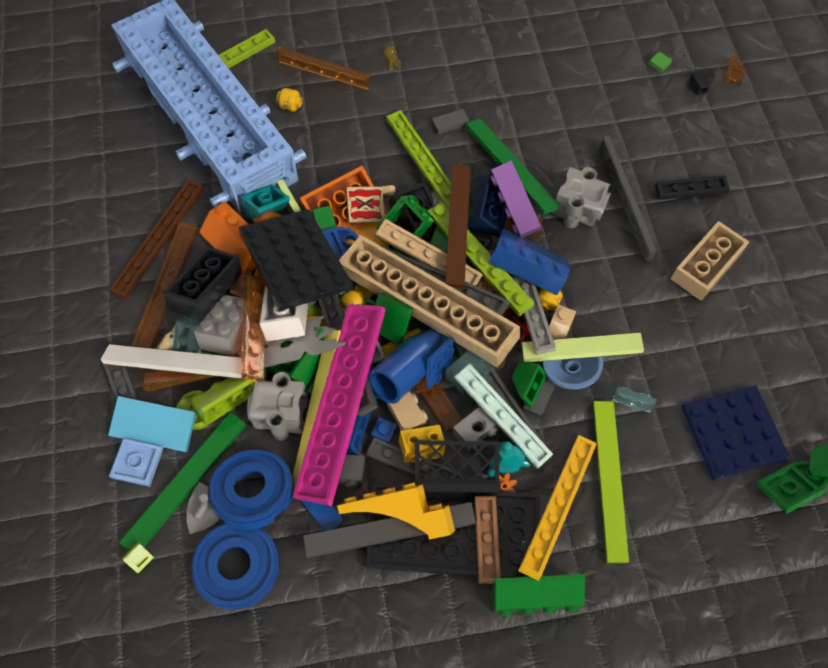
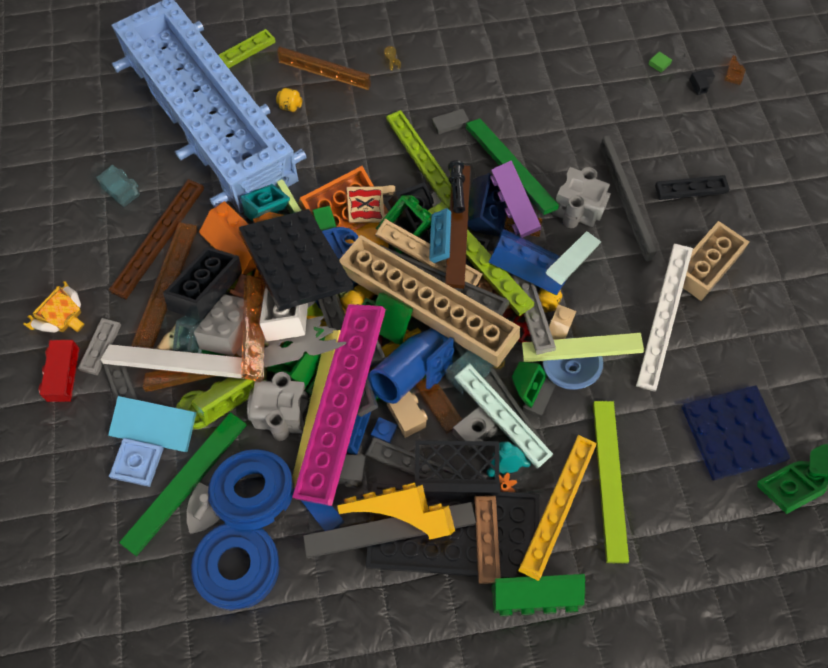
(58, 312): none -> torso
(59, 371): none -> red brick
(103, 336): none -> light grey tile
(118, 185): none -> clear light blue brick
(137, 557): tile -> none
(407, 442): yellow brick -> none
(440, 236): none -> dark azure plate
(456, 180): none -> black pin
(573, 258): none -> light aqua tile
(633, 399): clear light blue plate -> none
(664, 317): none -> white tile

